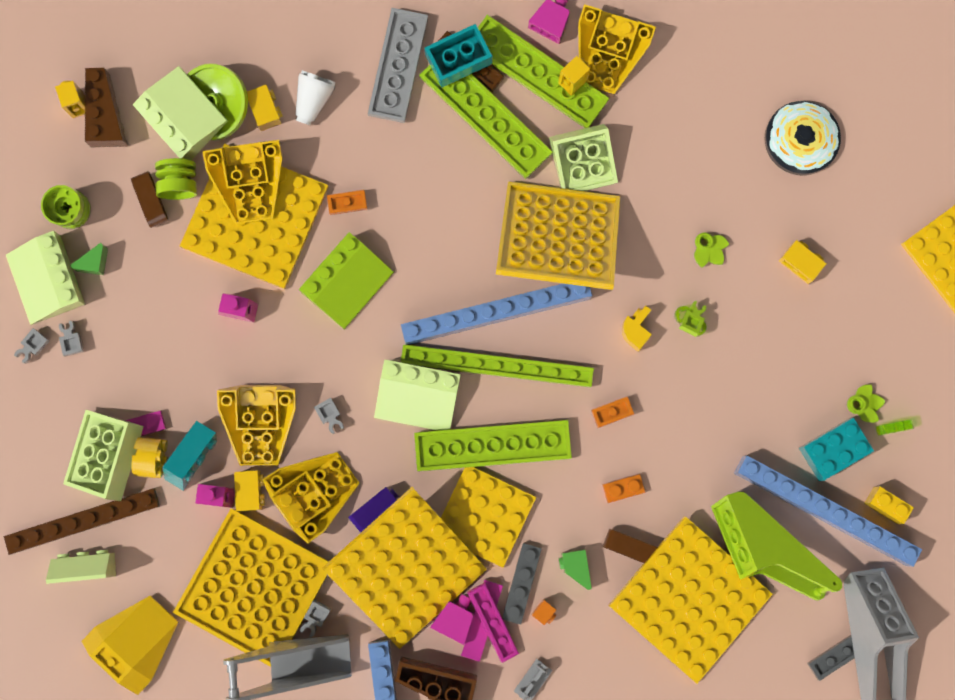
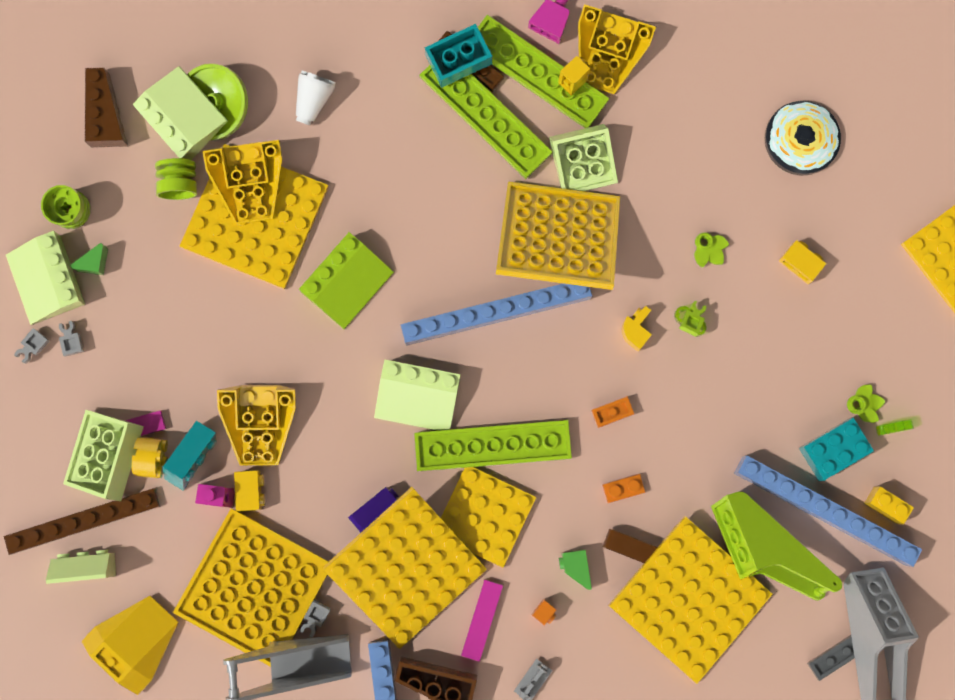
(71, 98): yellow brick -> none
(149, 202): reddish brown beam -> none
(237, 307): dark pink torso -> none
(263, 107): yellow brick -> none
(311, 493): yellow wedge -> none
(328, 412): light grey plate -> none
(347, 202): orange plate -> none
(398, 65): light grey plate -> none
(454, 620): dark pink torso -> none
(493, 622): dark pink tile -> none
(497, 366): lime plate -> none
(521, 583): dark grey plate -> none

